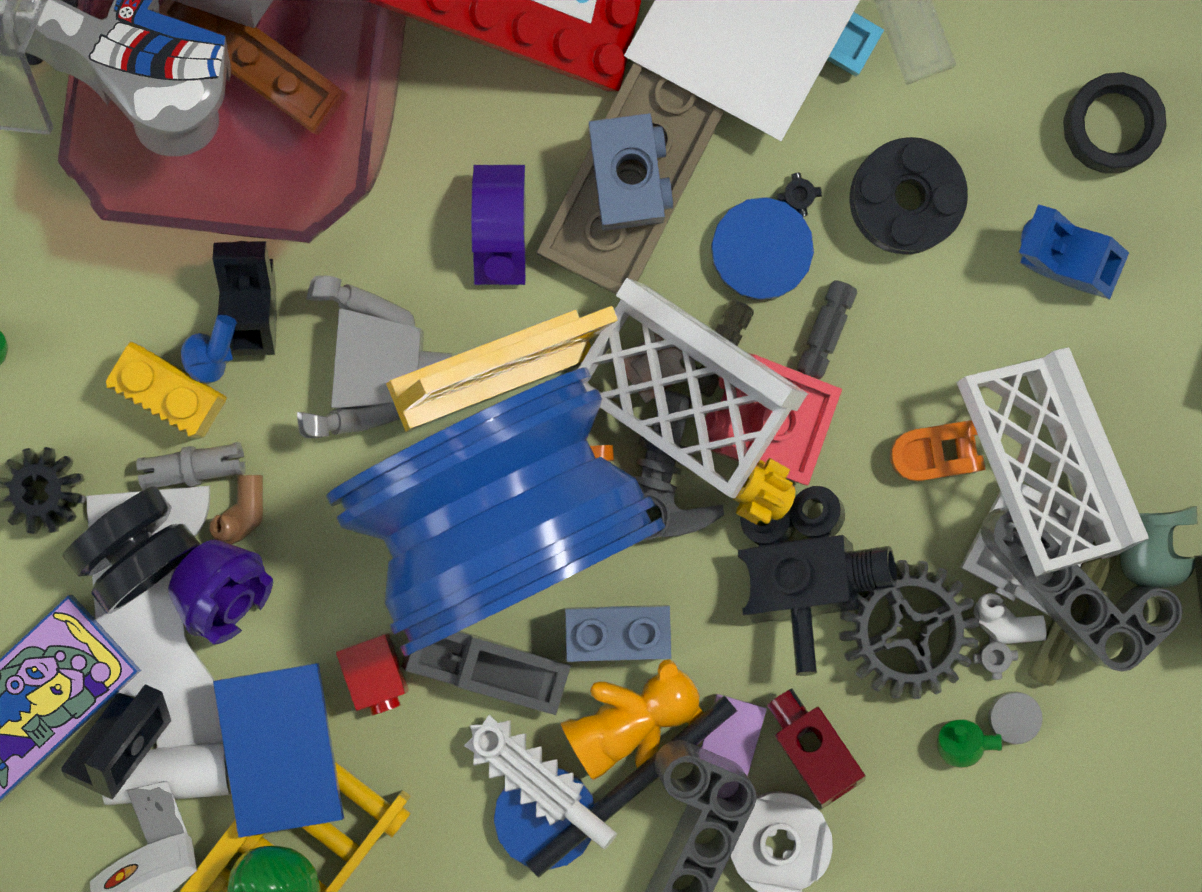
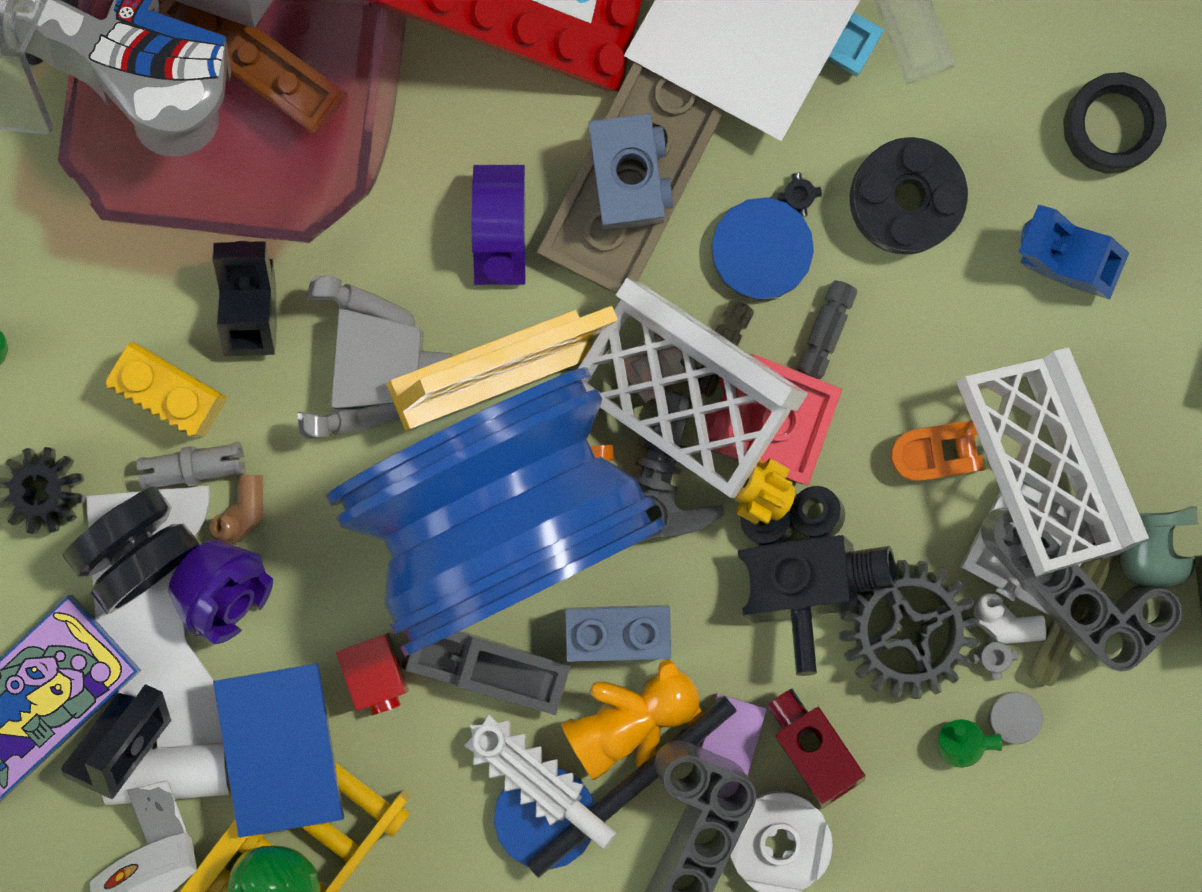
(207, 355): blue plate -> none

